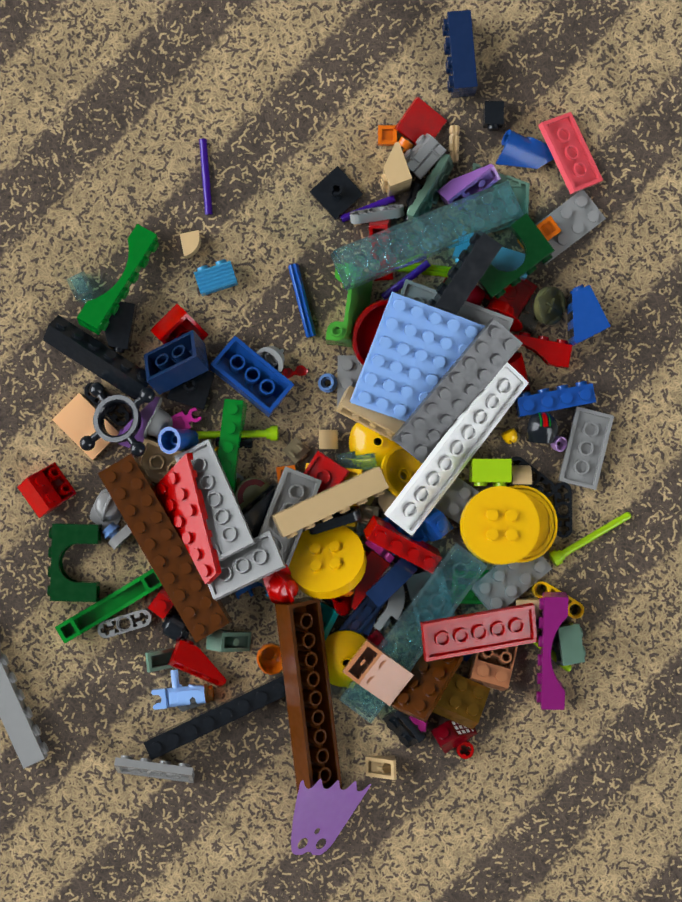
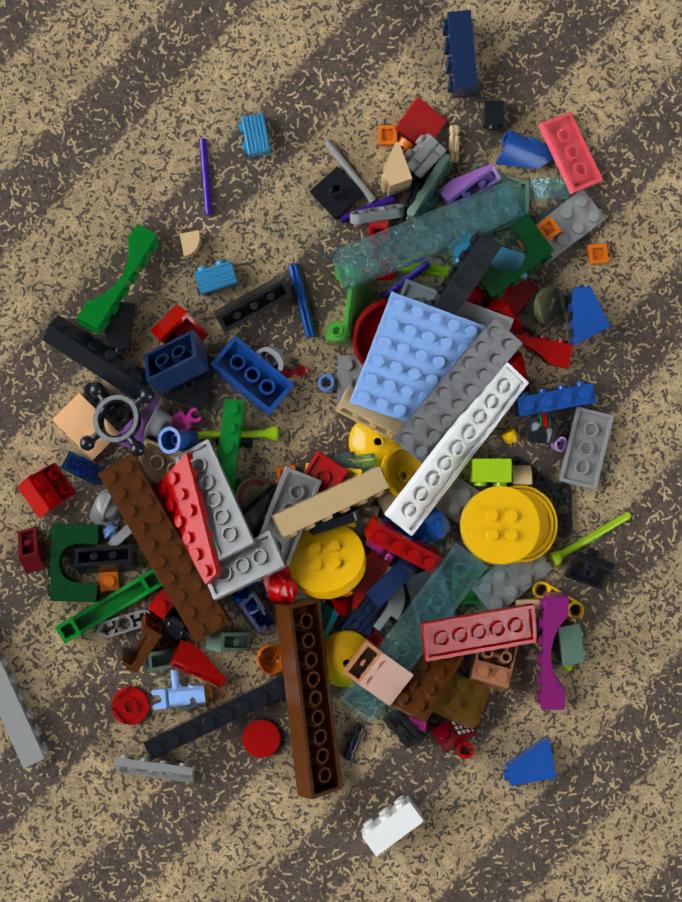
(30, 550): none -> dark red slope
(81, 287): clear light blue brick -> none
(83, 467): none -> clear blue brick
(105, 559): none -> black brick
(109, 581): none -> orange plate
(126, 701): none -> red tile
(152, 630): none -> reddish brown panel
(252, 303): none -> black brick
(252, 610): none -> clear blue brick
(255, 134): none -> dark azure brick
(261, 738): none -> red tile
(295, 450): dark tan tile -> none
(325, 810): medium lavender piece -> none
(328, 439): tan brick -> none
(350, 171): none -> light grey bar
(354, 742): none -> black axle
(381, 767): tan slope -> none
(391, 824): none -> white brick
(531, 764): none -> blue slope
(548, 188): none -> clear light blue slope
(589, 569): none -> black tile
(597, 254): none -> orange plate

